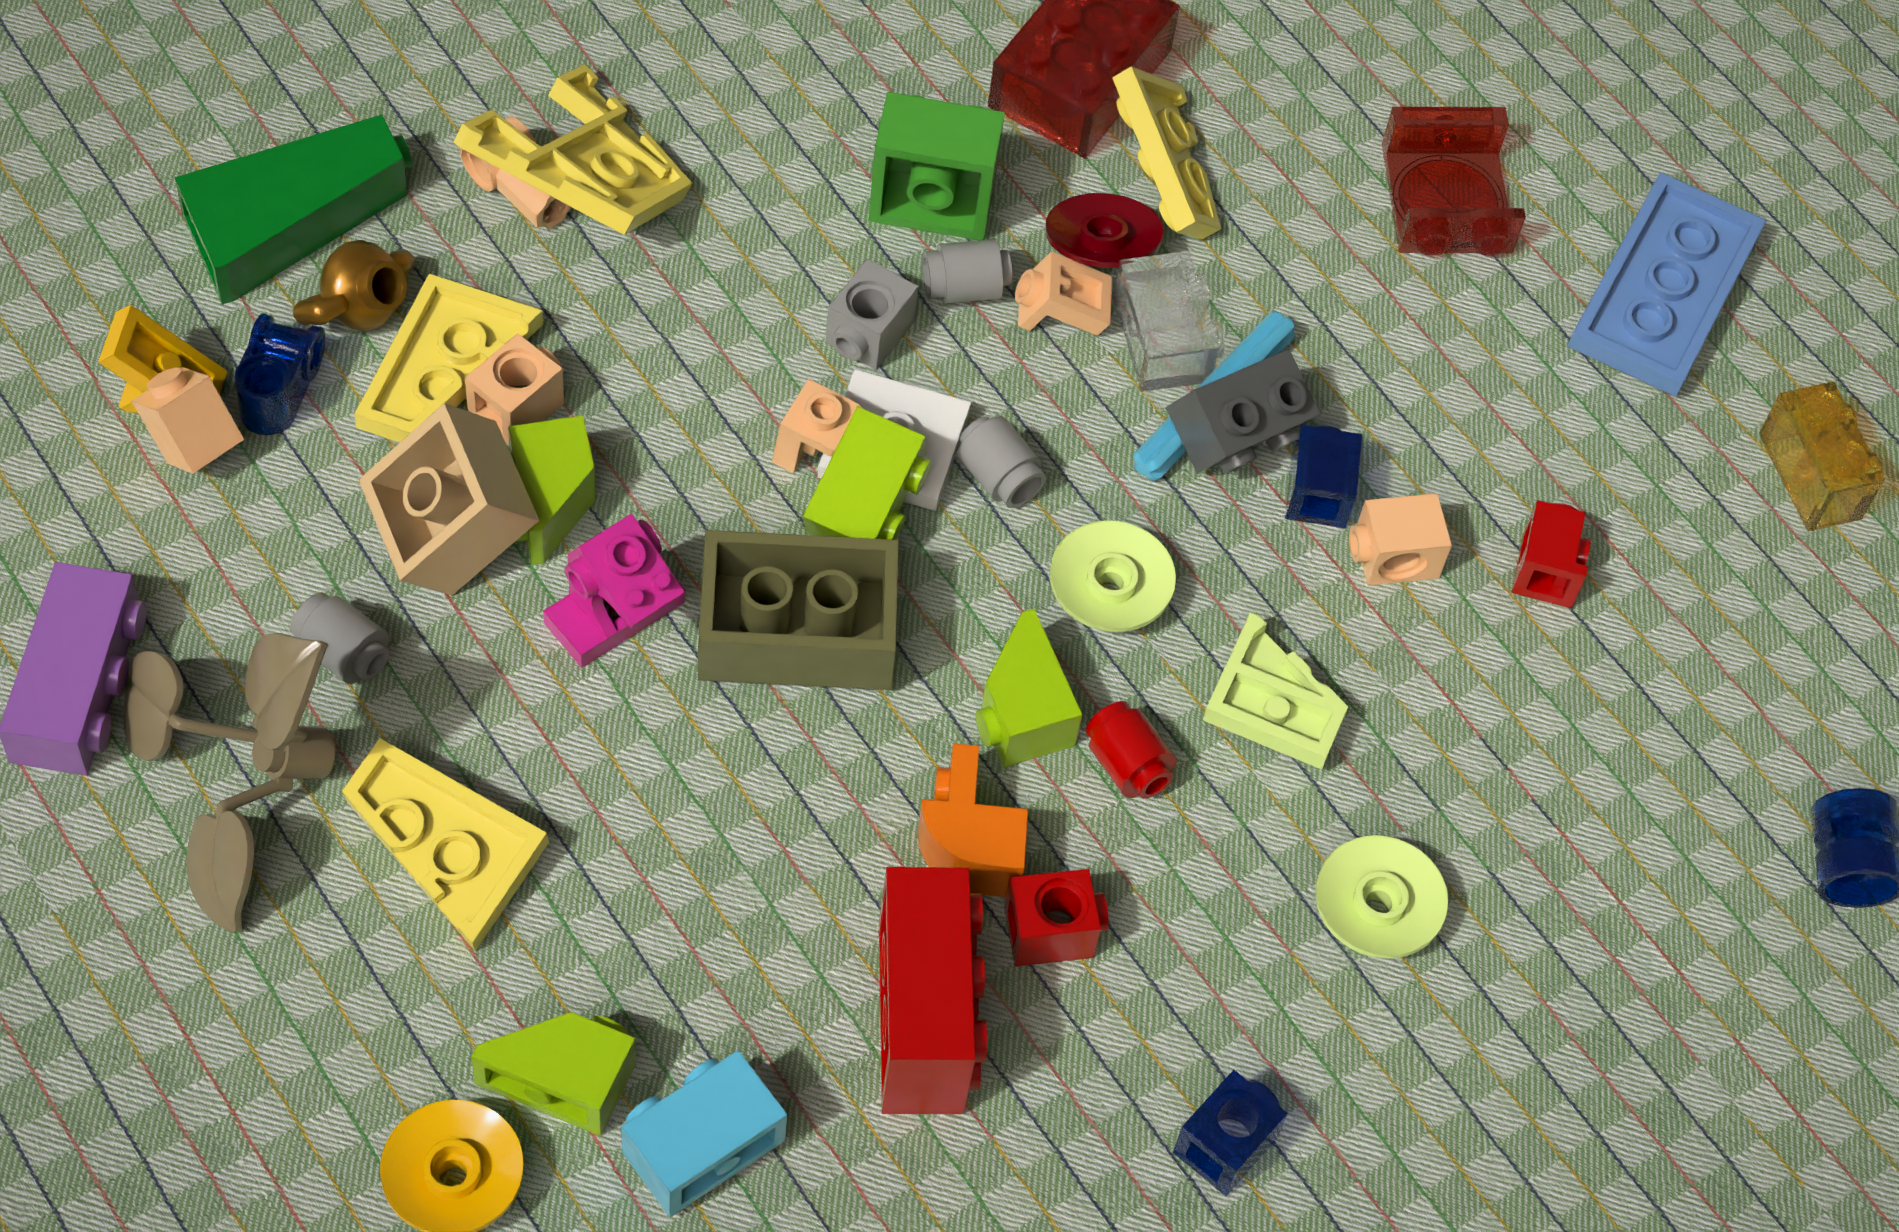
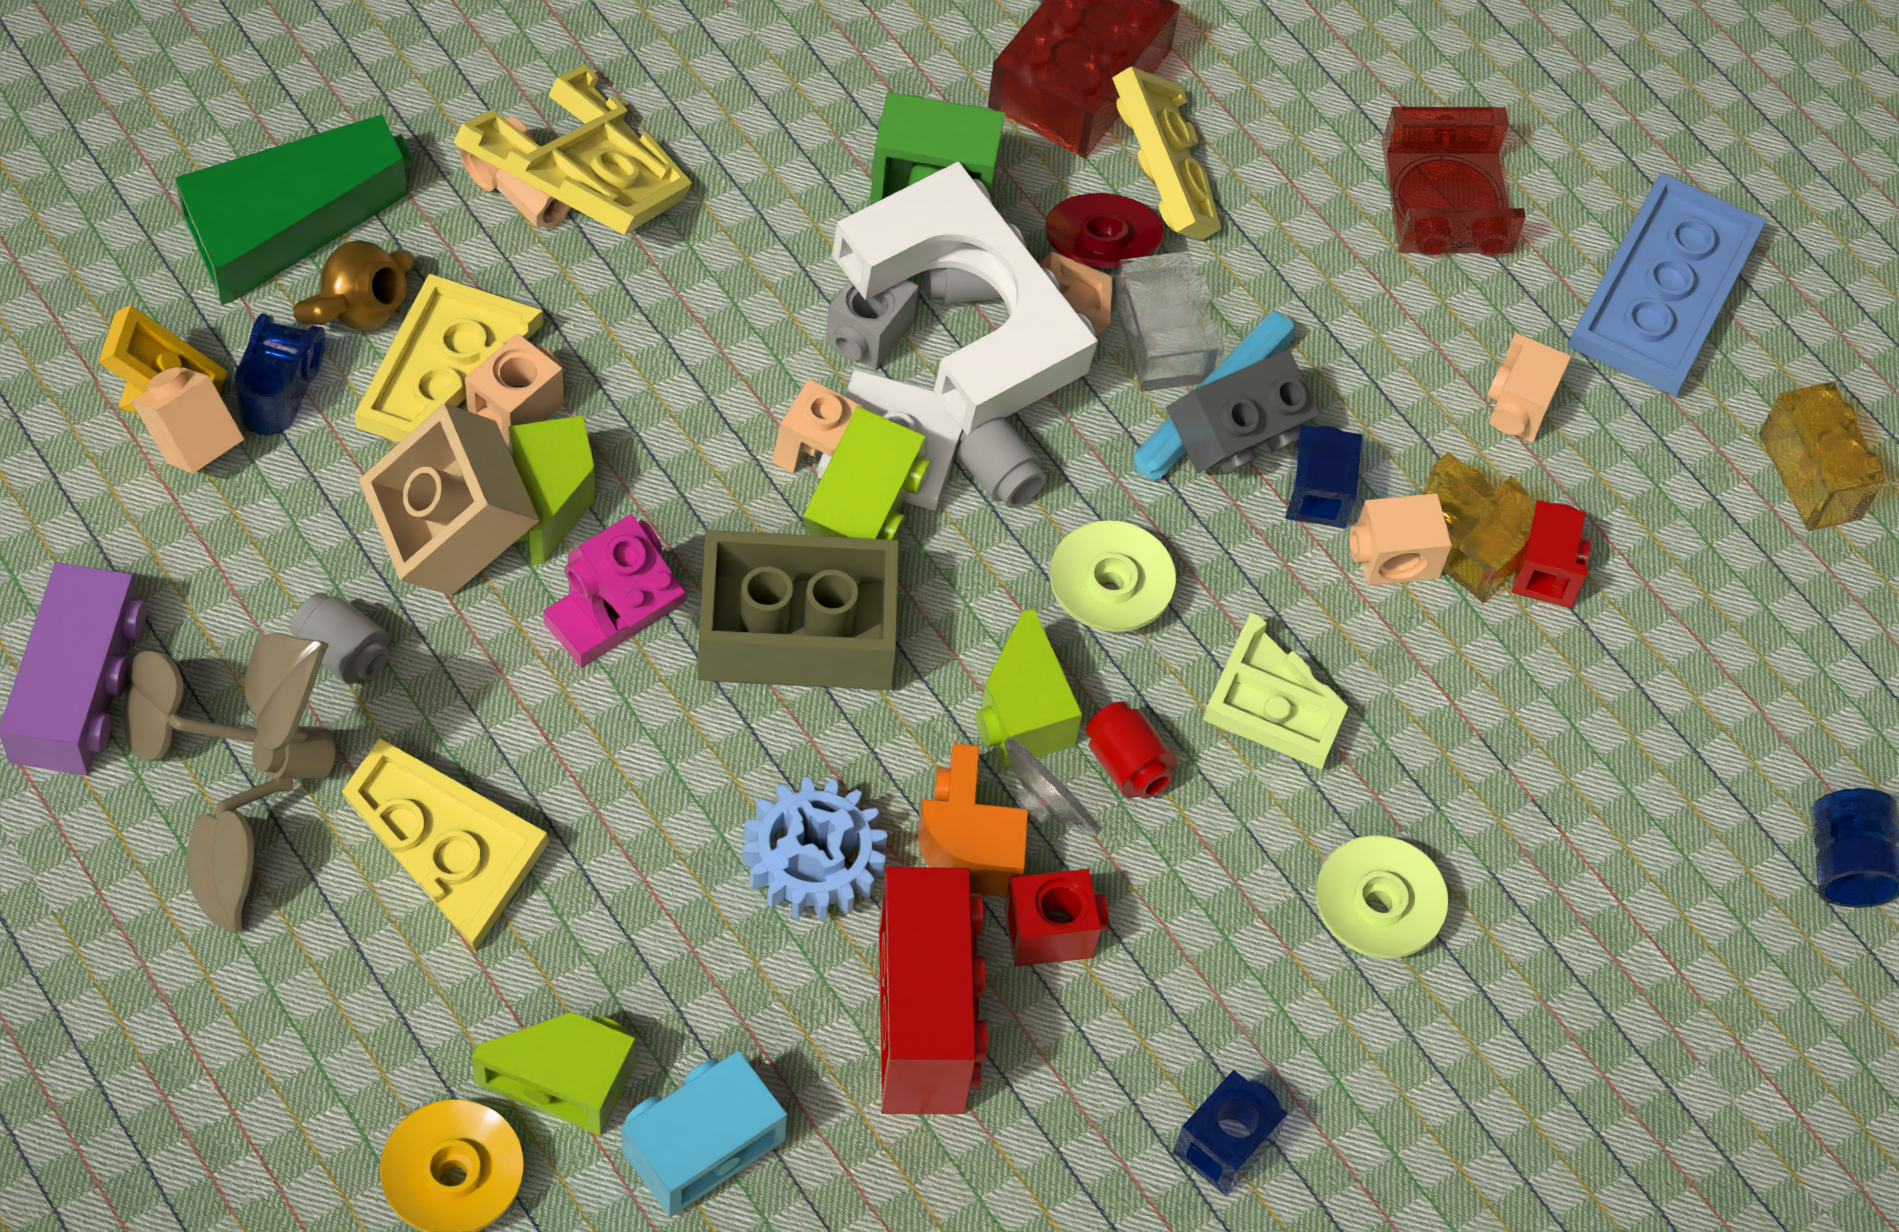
(805, 872): none -> light blue gear
(954, 225): none -> white arch
(1044, 793): none -> clear dish
(1488, 525): none -> clear yellow brick
(1526, 386): none -> light nougat brick

